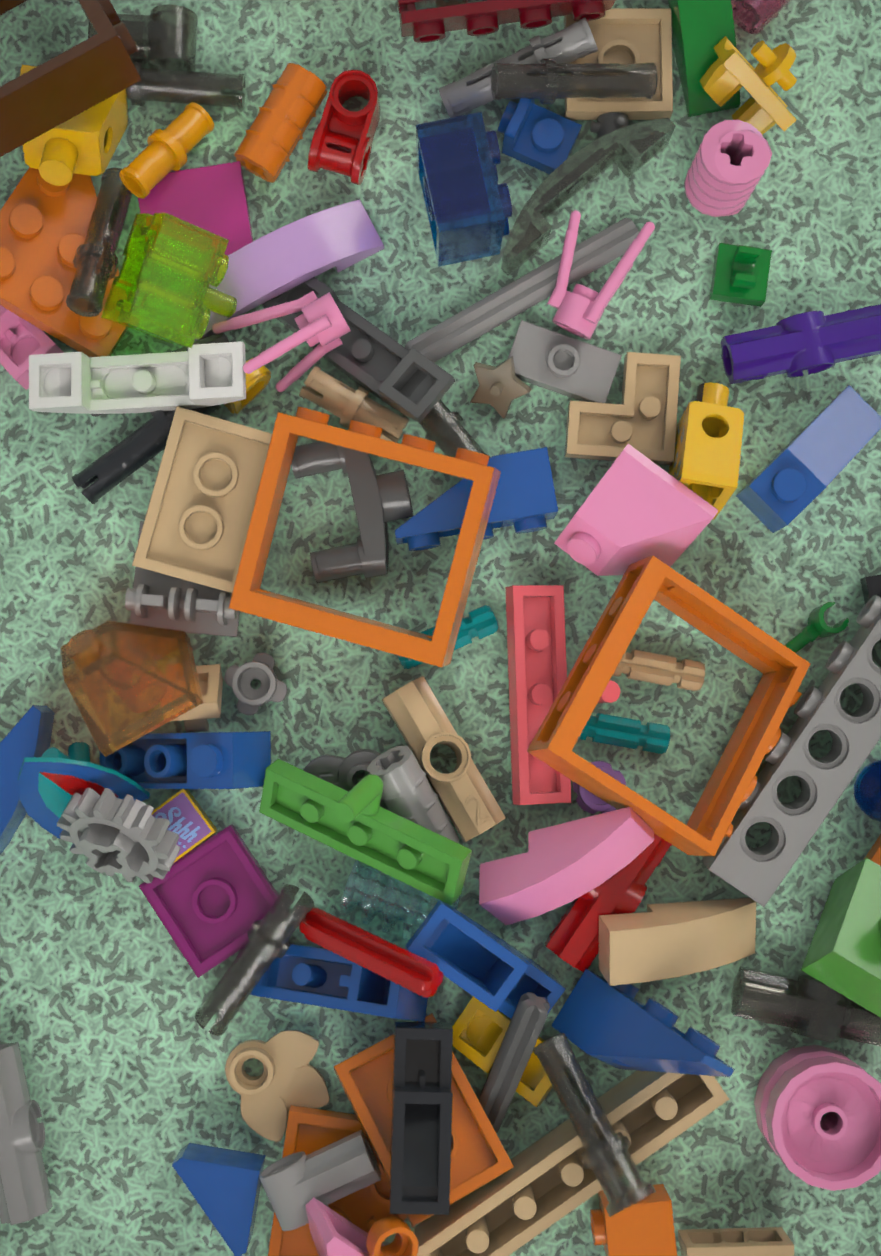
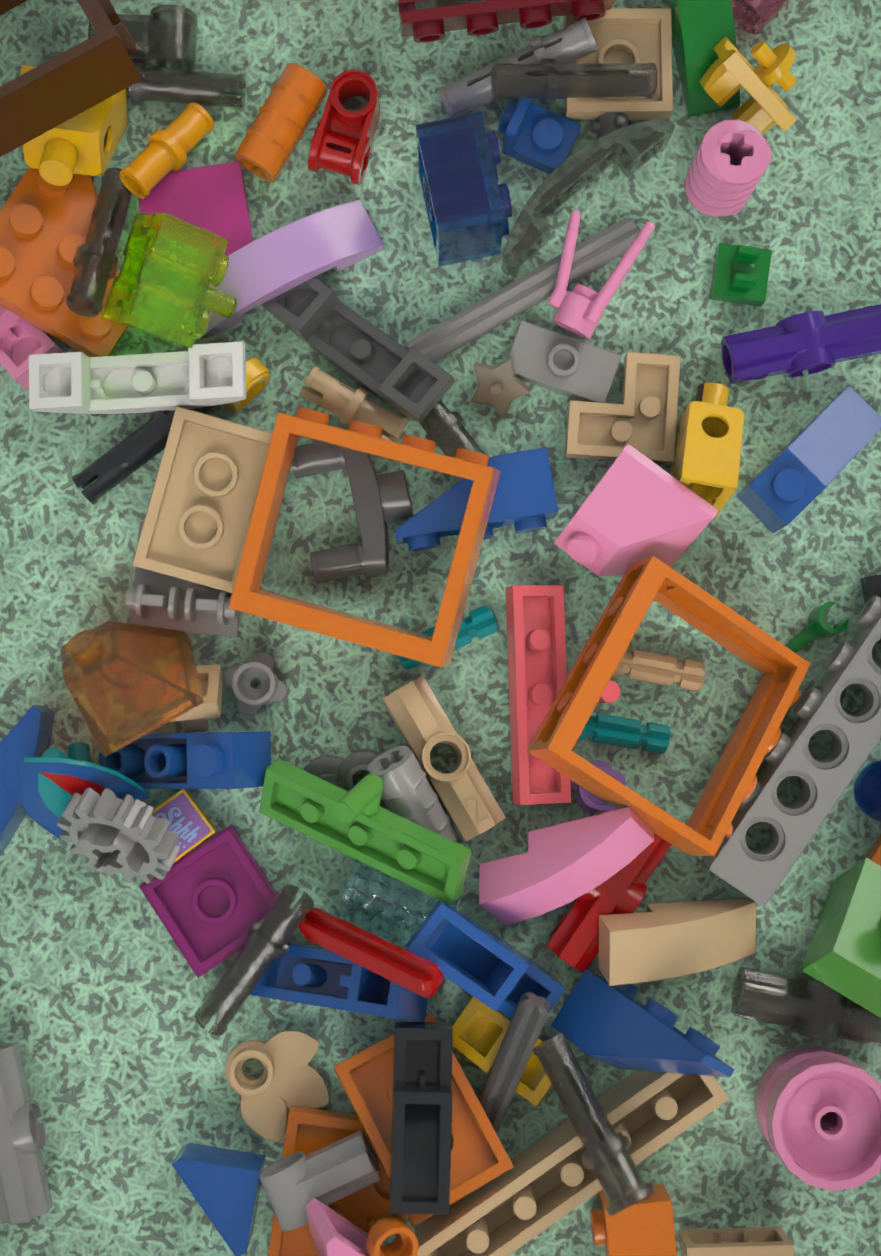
(318, 323): bright pink plant -> none

